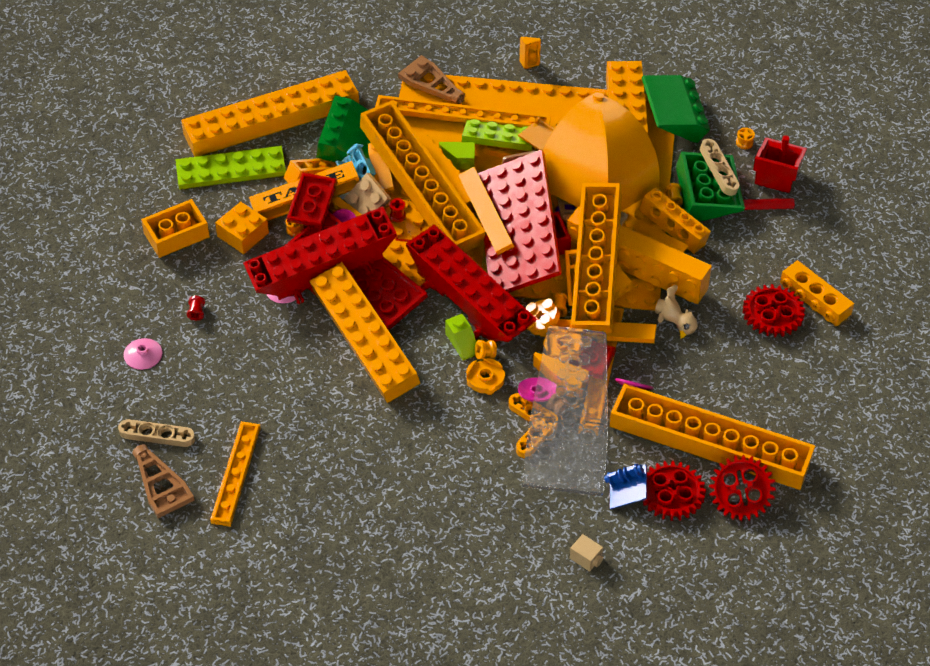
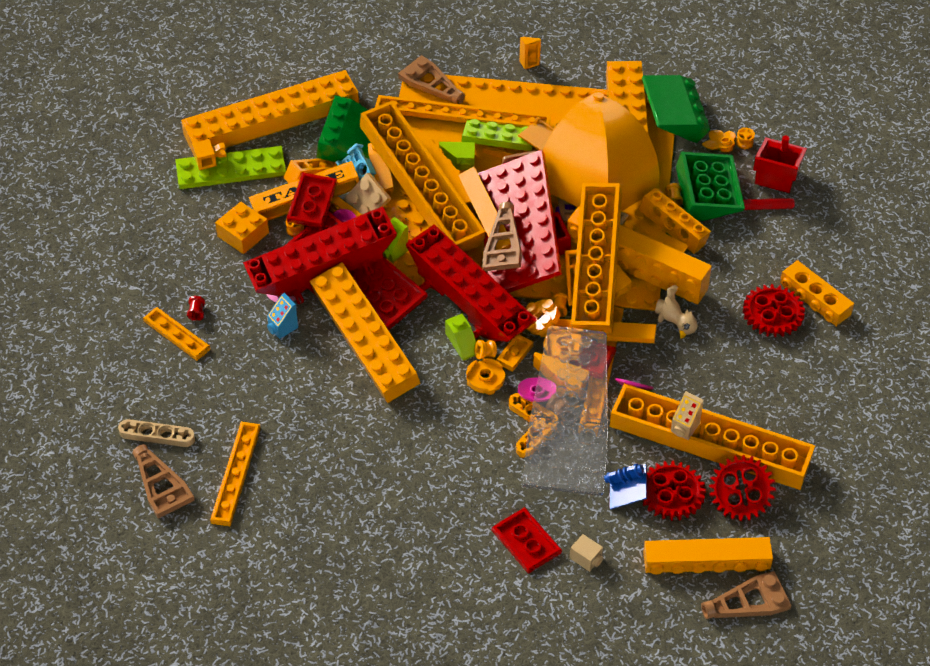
(143, 359): bright pink dish -> none
(175, 228): light orange brick -> none
(176, 333): none -> light orange tile
(206, 154): none -> light orange brick
(282, 317): none -> dark azure slope
(397, 210): red bush -> none
(398, 245): none -> lime slope
(503, 258): none -> medium nougat plate
(515, 352): none -> light orange plate
(526, 540): none -> red tile
(687, 416): none -> tan slope
(707, 555): none -> light orange brick
(720, 140): none -> light orange plate
(728, 183): tan beam -> none
(770, 590): none -> medium nougat plate

